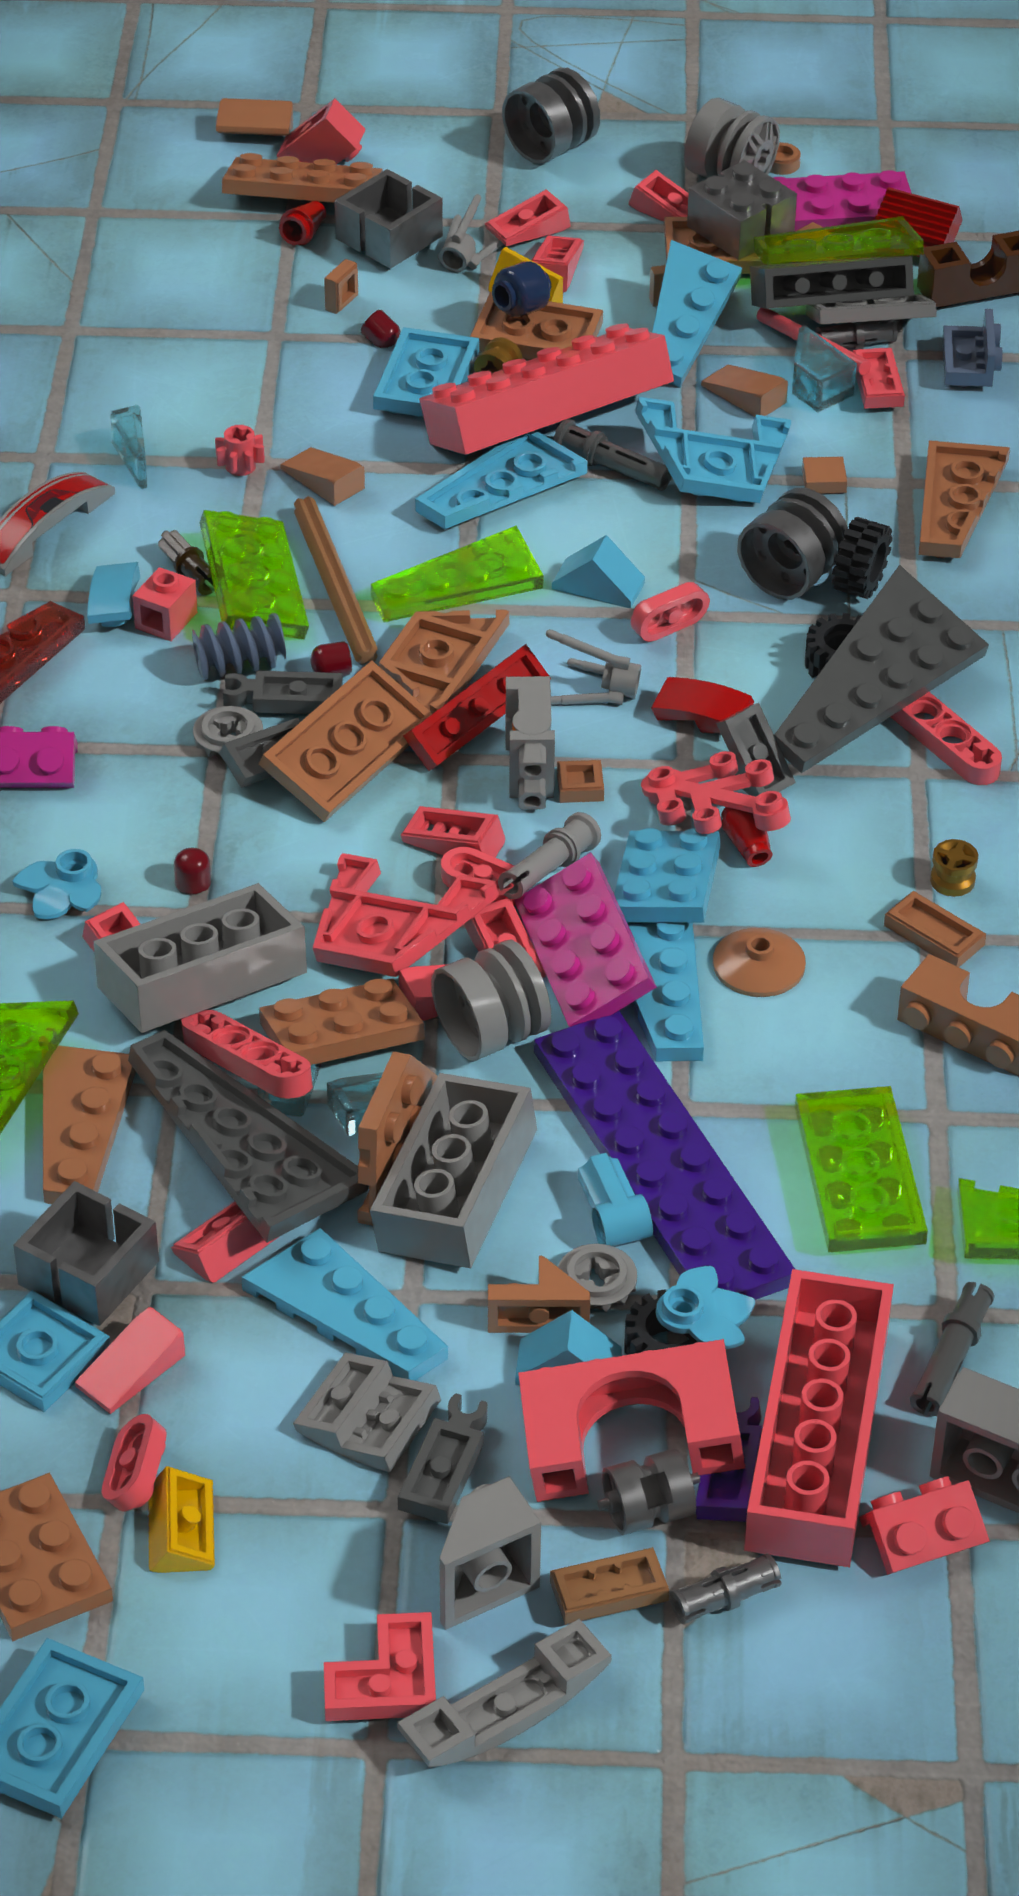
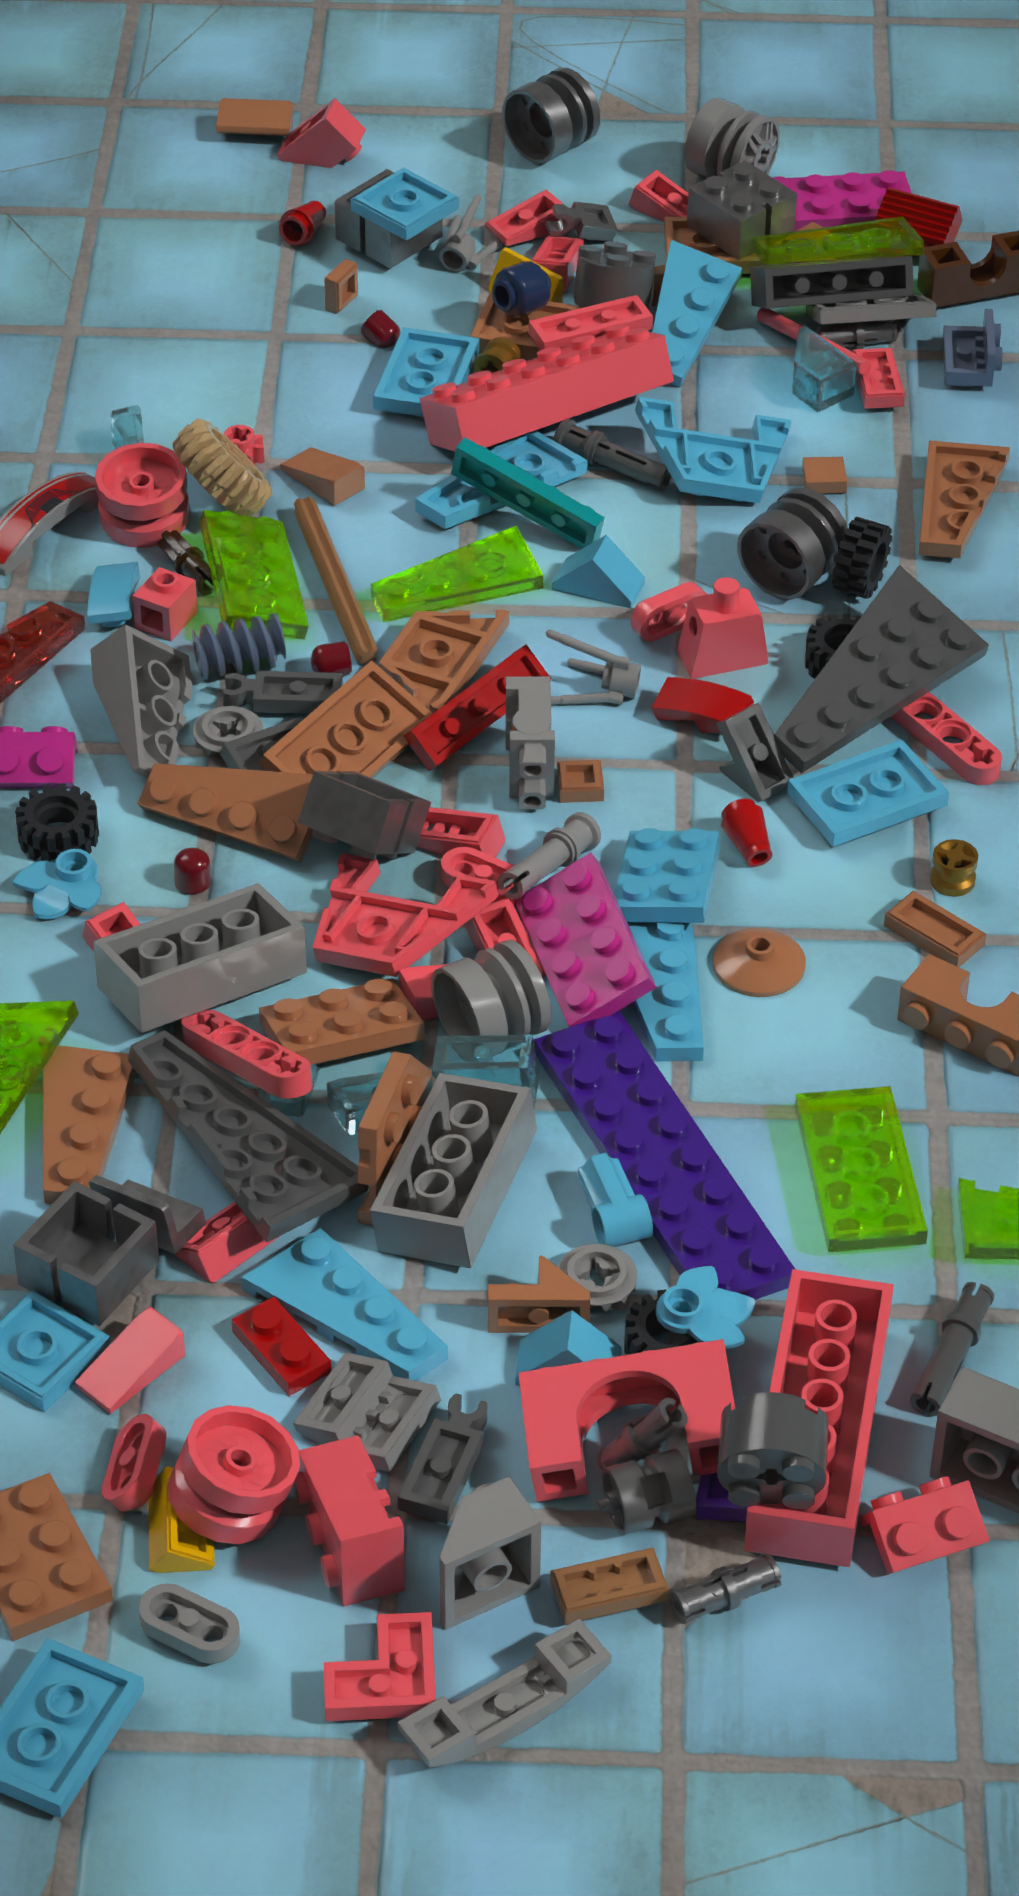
(53, 807): none -> black tyre
(142, 494): none -> coral wheel
(143, 694): none -> light grey wedge
(174, 1218): none -> flat silver panel
(193, 1623): none -> light grey plate
(222, 468): none -> tan gear
(233, 1474): none -> coral wheel
(234, 803): none -> nougat wing
(281, 1346): none -> red plate
(294, 179): nougat plate -> none
(350, 1521): none -> coral wedge
(363, 814): none -> flat silver piece
(404, 203): none -> medium azure tile
(489, 1058): none -> clear light blue slope
(526, 494): none -> teal plate
(562, 328): none -> coral plate
(588, 219): none -> flat silver plate
(612, 274): none -> dark grey brick
(644, 1435): none -> flat silver pin
(667, 786): coral plant -> none
(722, 632): none -> coral torso
(748, 389): nougat slope -> none
(772, 1451): none -> dark grey brick
(786, 160): nougat tile -> none
(867, 792): none -> medium azure plate

